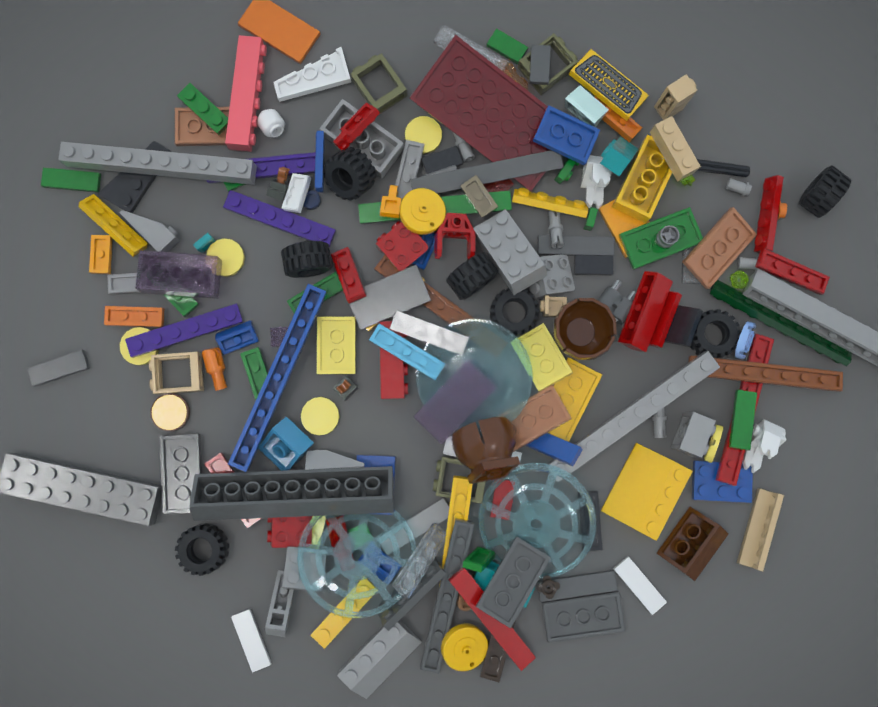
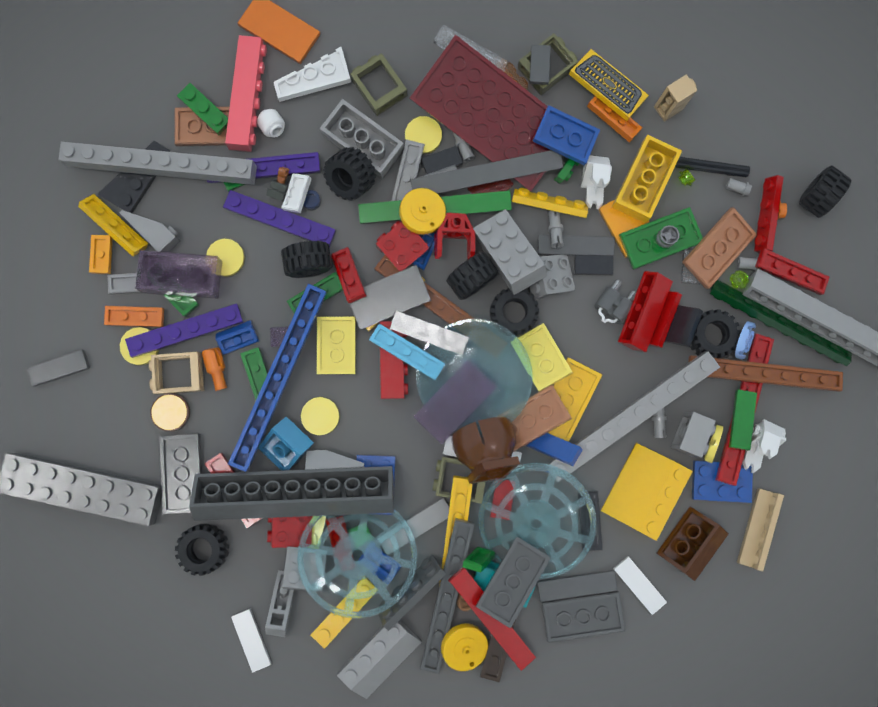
(70, 179): green tile -> none
(204, 243): teal tile -> none
(319, 161): blue tile -> none
(345, 387): pearl dark grey piece -> none
(355, 125): red hinge -> none
(391, 204): light orange plate -> none
(420, 561): clear plate -> none
(479, 196): dark tan plate -> none
(507, 46): green tile -> none
(551, 305): tan bracket -> none
(554, 586): dark brown plate -> none
(584, 328): reddish brown plate -> none
(585, 106): light aqua slope -> none
(590, 220): green tile -> none
(618, 155): teal brick -> none
(674, 148): tan brick -> none

